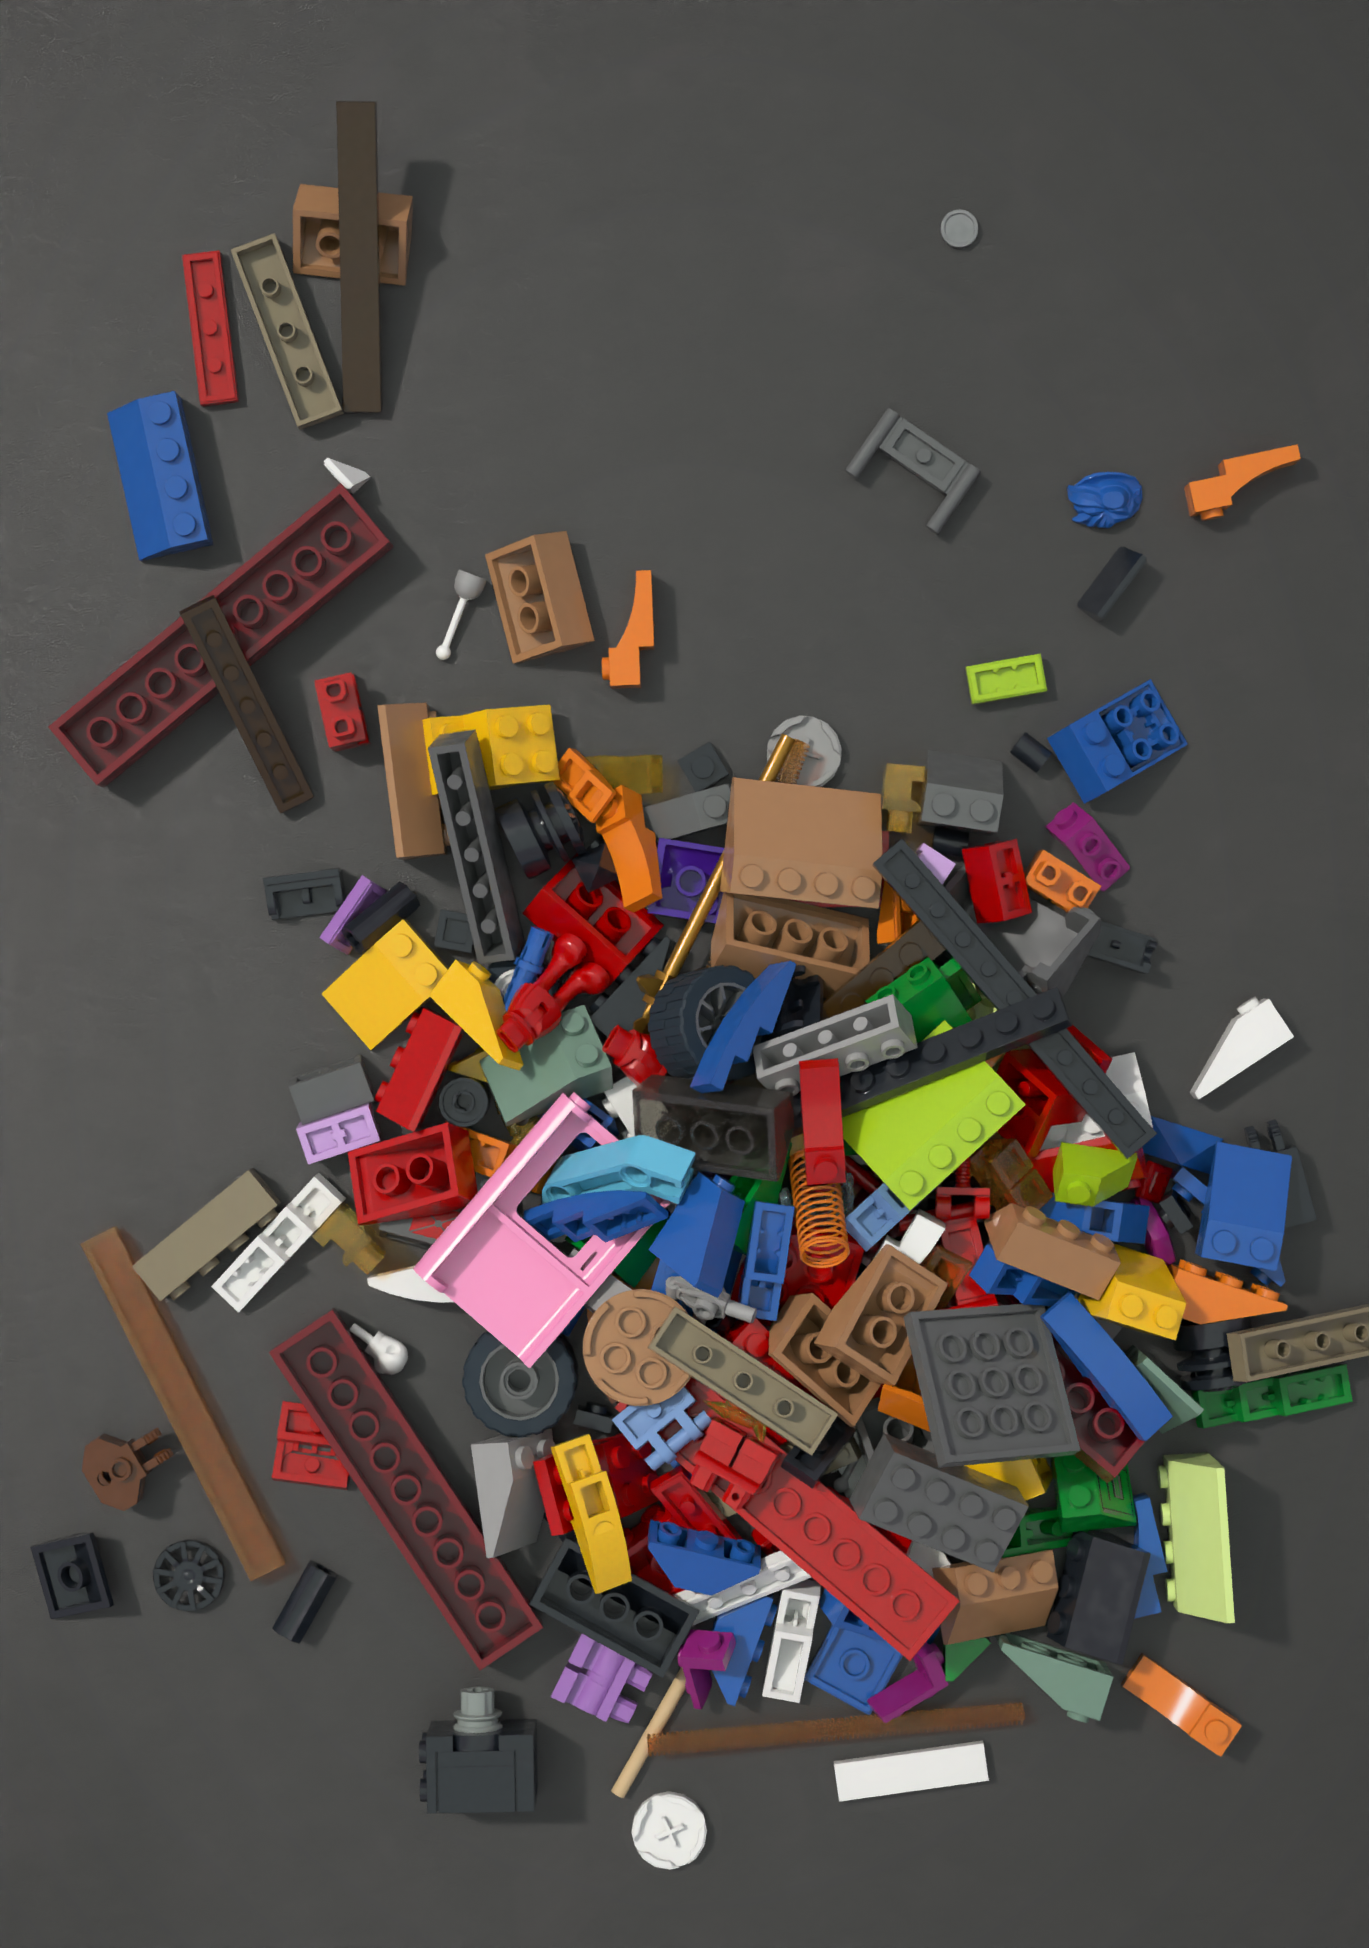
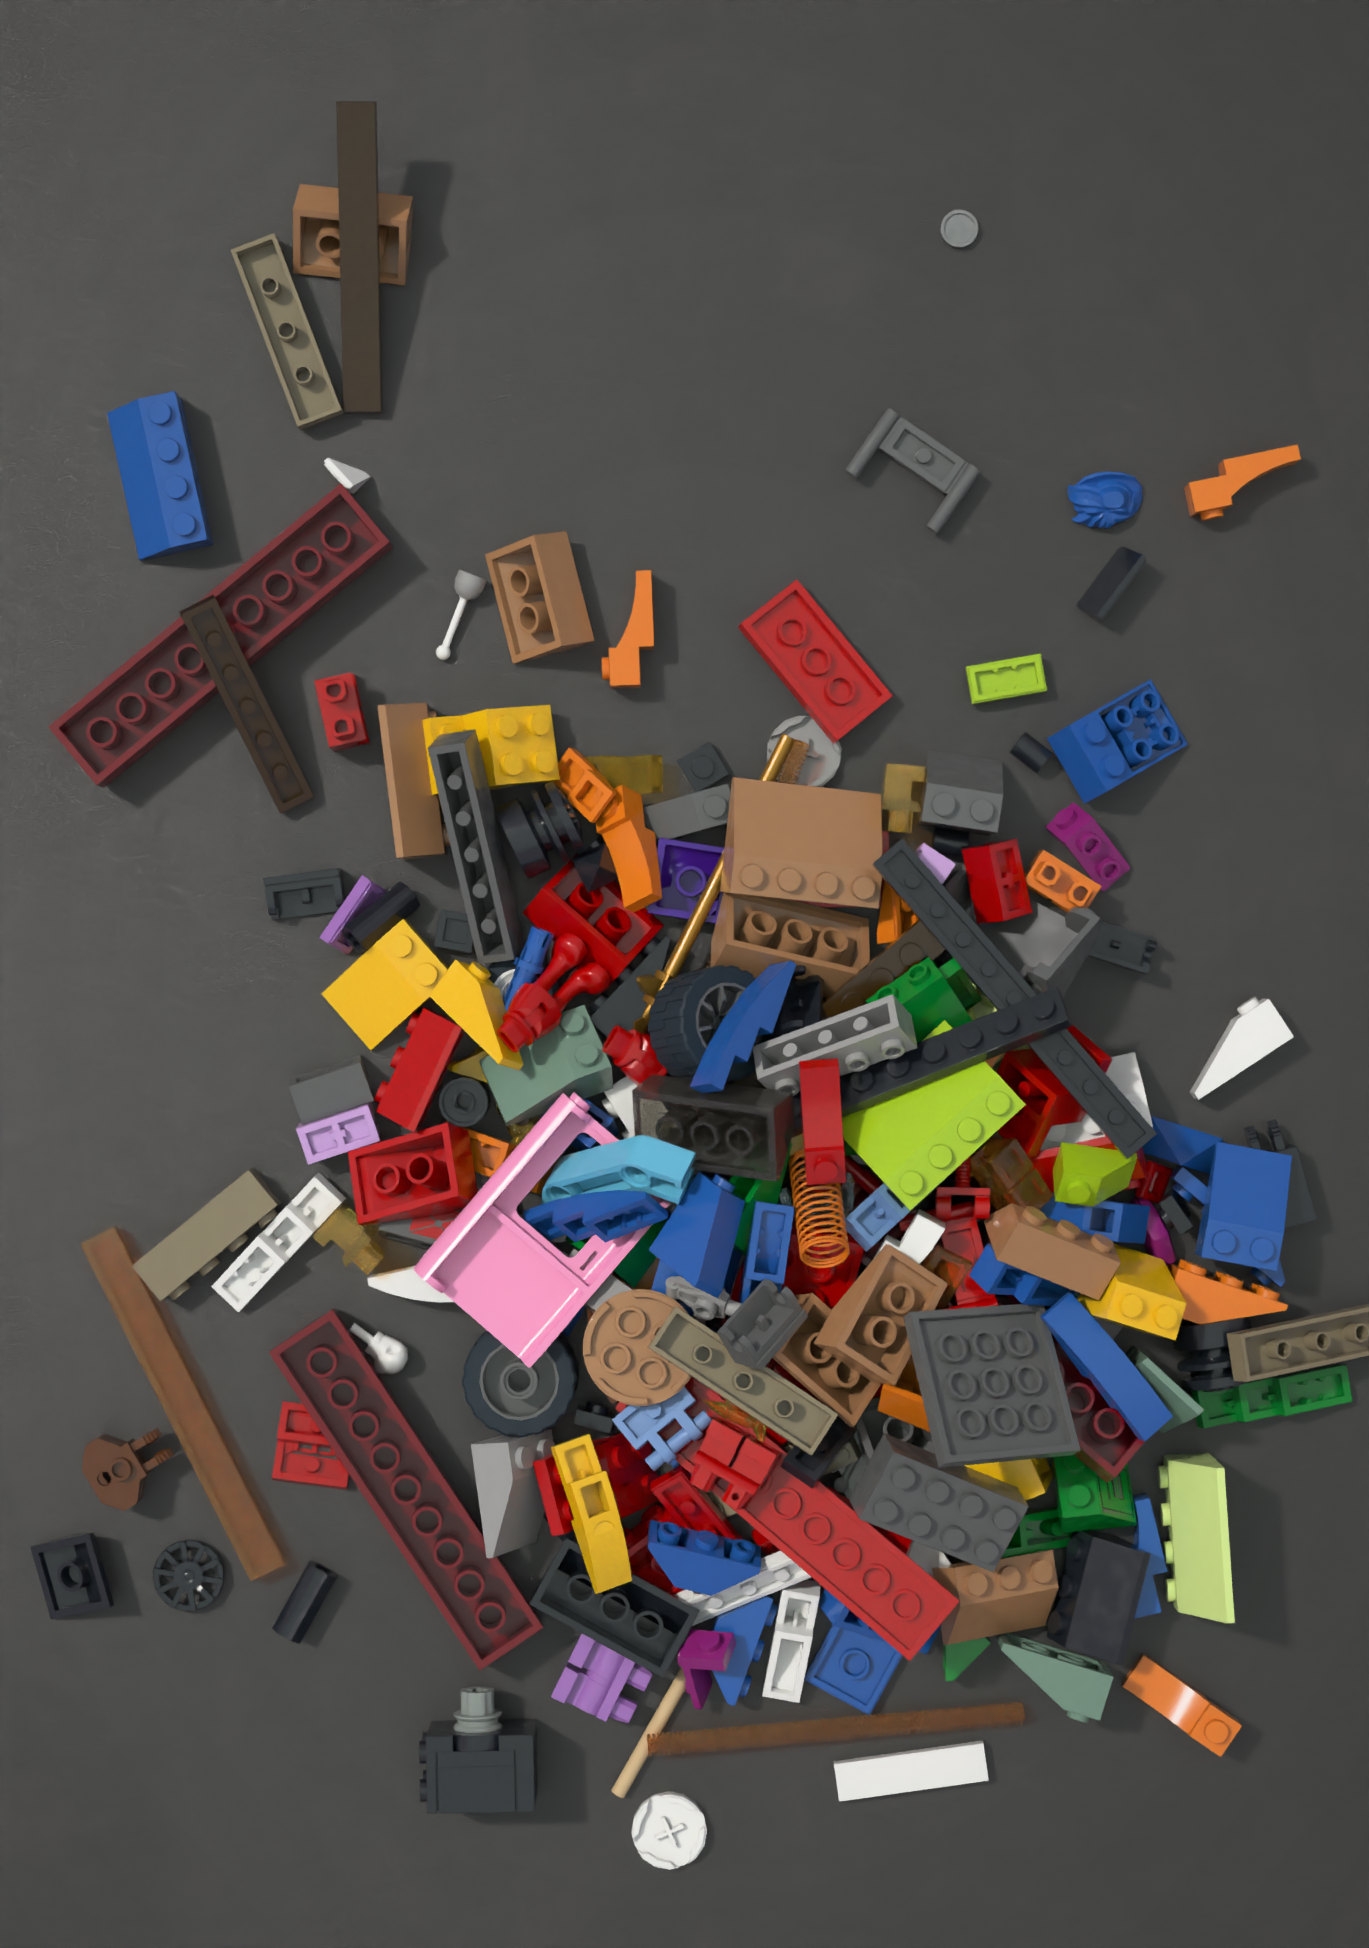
(210, 328): red tile -> none
(762, 1325): none -> dark grey hinge
(815, 661): none -> red plate
(912, 1688): magenta bracket -> none

